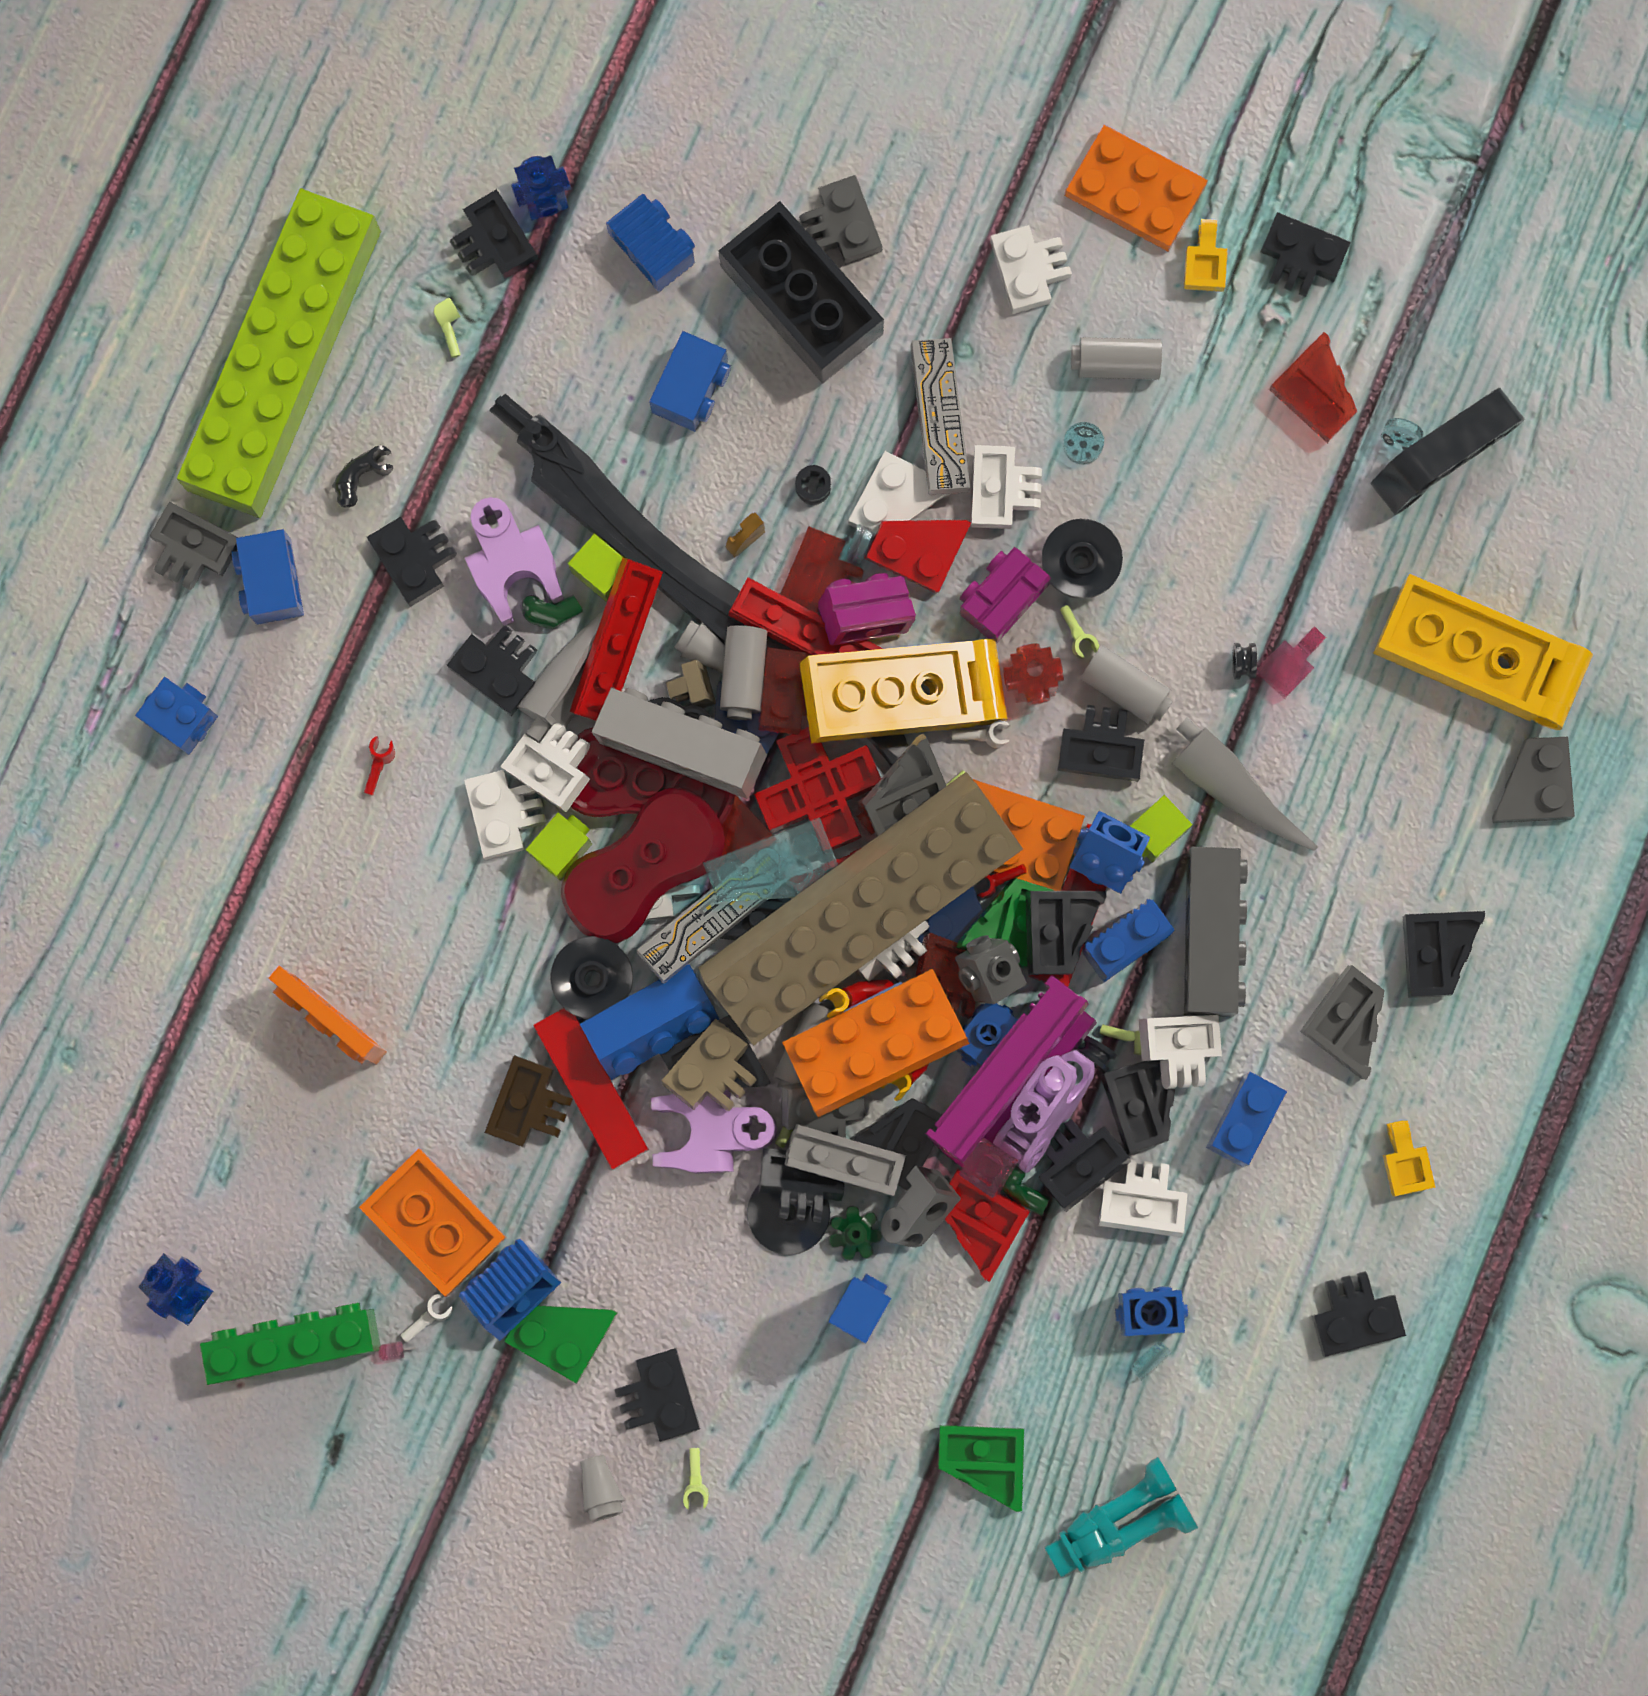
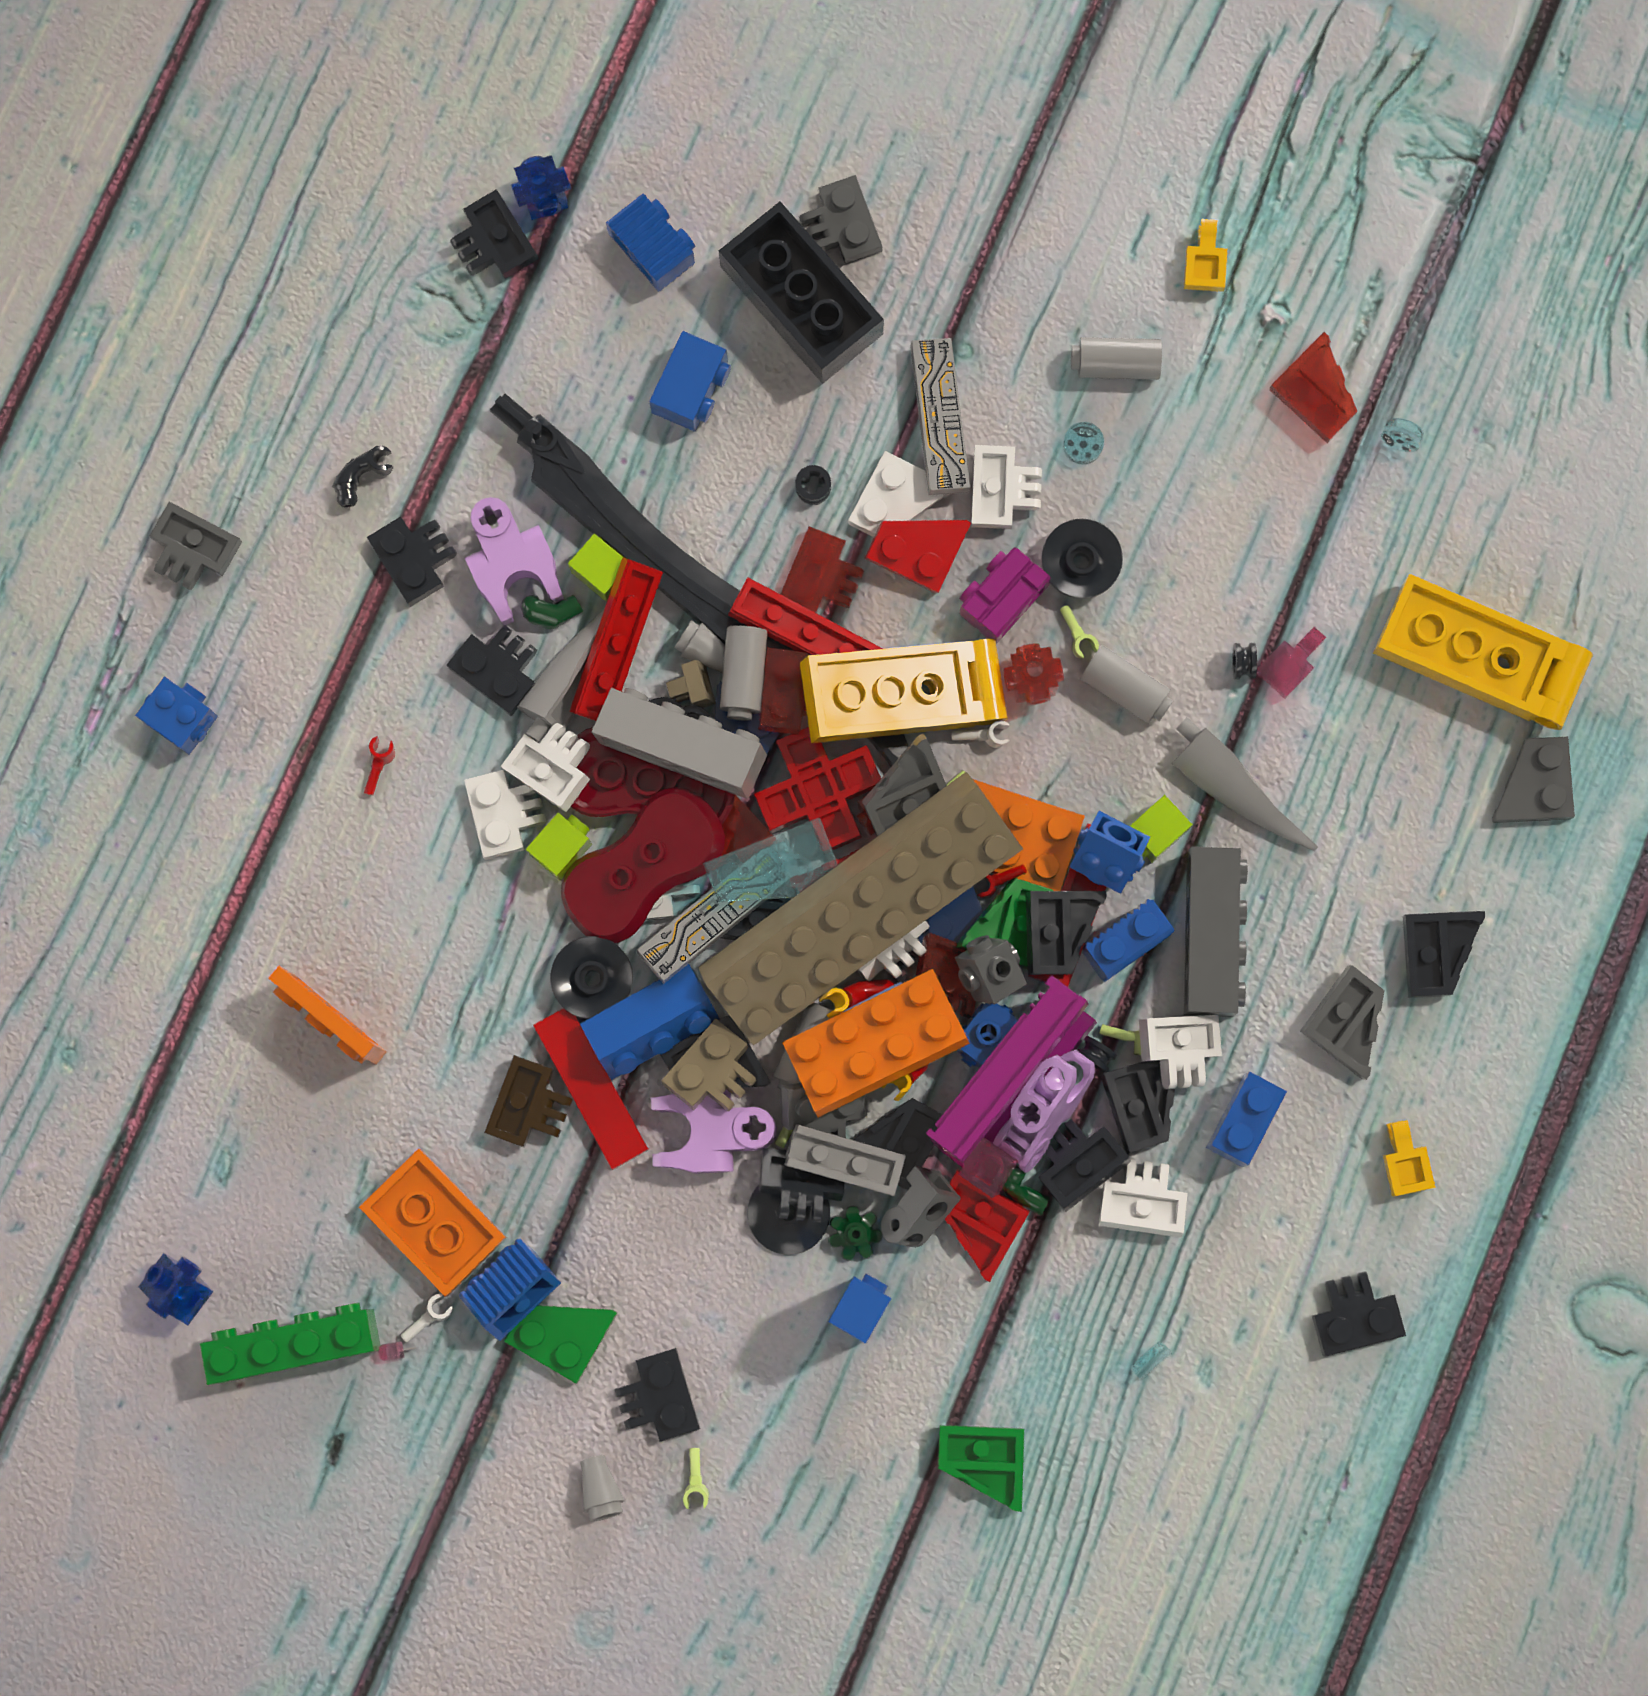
(268, 577): blue brick -> none
(279, 353): lime brick -> none
(445, 314): yellowish green hand -> none
(752, 529): pearl gold tile -> none
(858, 545): clear light blue tile -> none
(866, 609): magenta brick -> none
(1028, 267): white hinge -> none
(1095, 1537): teal piece -> none
(1101, 748): black hinge -> none
(1136, 188): orange plate -> none
(1168, 1307): blue head -> none
(1303, 252): black hinge -> none
(1446, 450): black beam -> none

